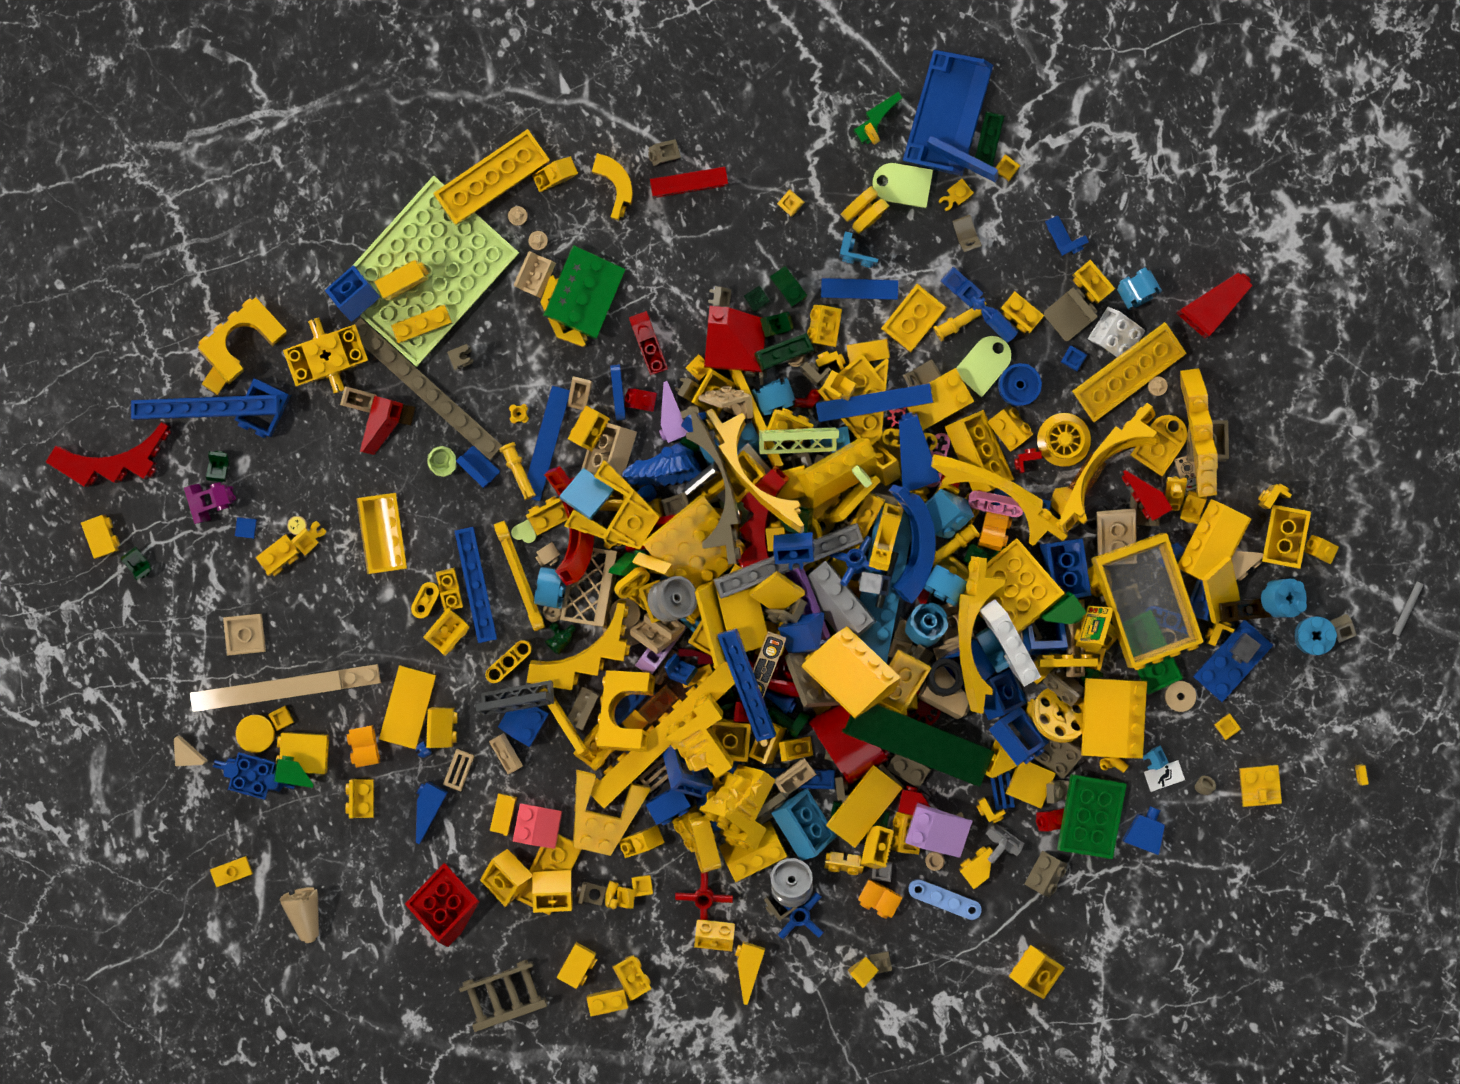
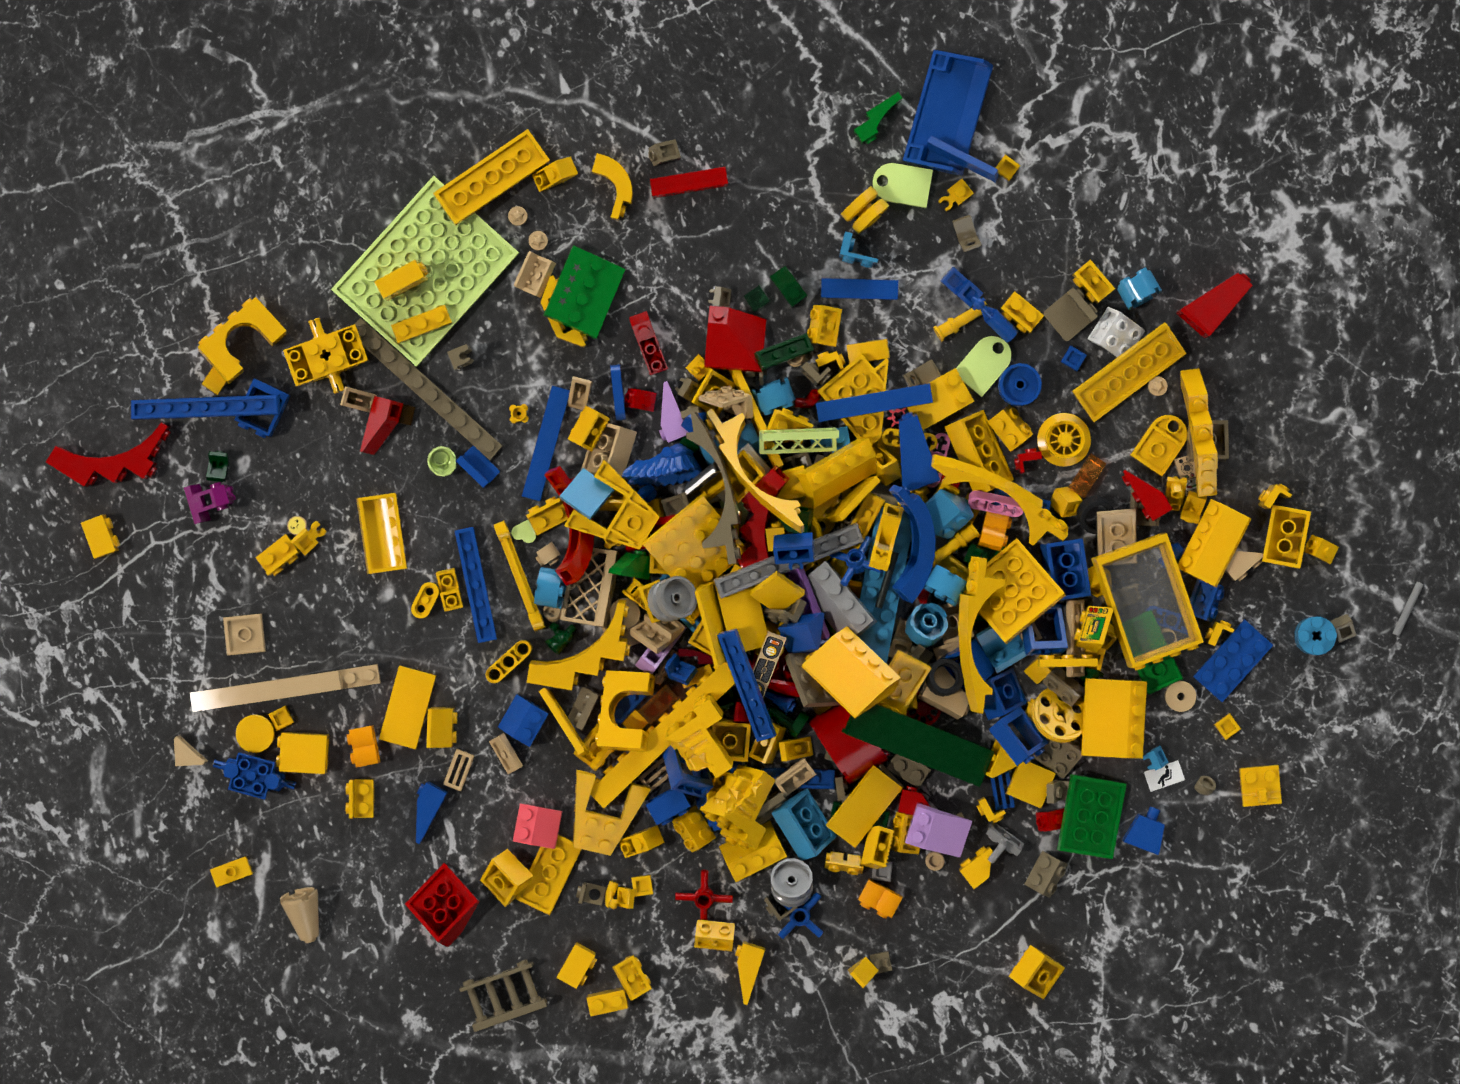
(137, 563): dark green bracket -> none
(245, 527): blue tile -> none
(291, 773): green slope -> none
(352, 293): blue slope -> none
(424, 752): blue hinge -> none
(446, 631): yellow bracket -> none
(503, 814): yellow panel -> none
(514, 462): yellow pin -> none
(517, 702): dark grey fence -> none
(552, 891): yellow slope -> none
(631, 582): yellow plate -> none
(654, 564): yellow slope -> none
(704, 844): yellow beam -> none
(776, 324): dark green bracket -> none
(790, 203): yellow tile -> none
(839, 385): yellow panel -> none
(862, 476): yellowish green tile -> none
(870, 131): yellow tile -> none
(874, 583): flat silver brick -> none
(913, 318): yellow tile -> none
(944, 899): light blue plate -> none
(989, 137): dark green tile -> none
(1015, 650): white arch -> none
(1062, 238): blue bracket -> none
(1065, 611): green slope -> none
(1110, 762): yellow arm -> none
(1133, 434): yellow slope -> none
(1220, 587): yellow tile -> none
(1242, 610): dark brown slope -> none
(1244, 648): flat silver brick -> none
(1284, 598): dark azure brick -> none
(1361, 774): yellow tile -> none

